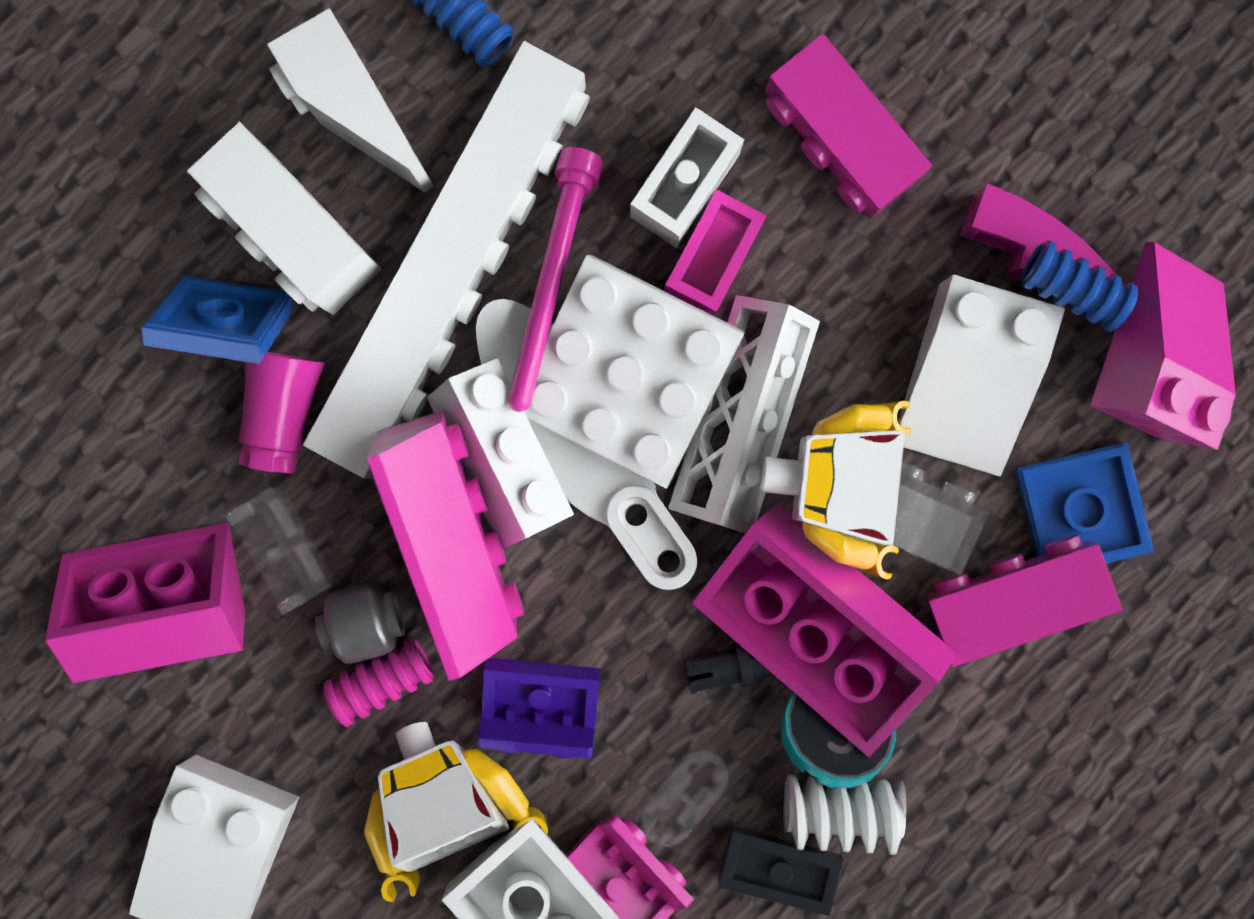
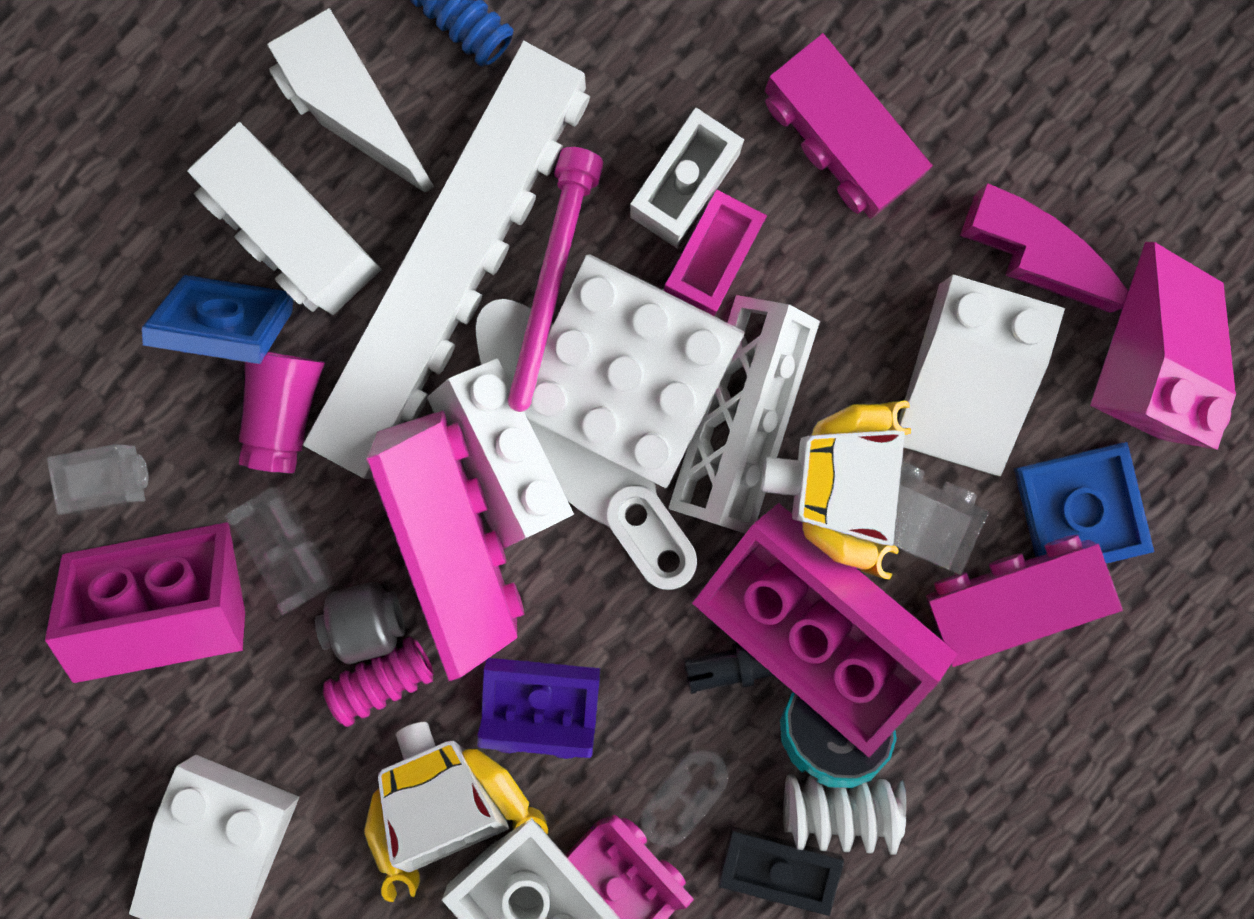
(97, 479): none -> clear brick
(1079, 286): blue piece -> none

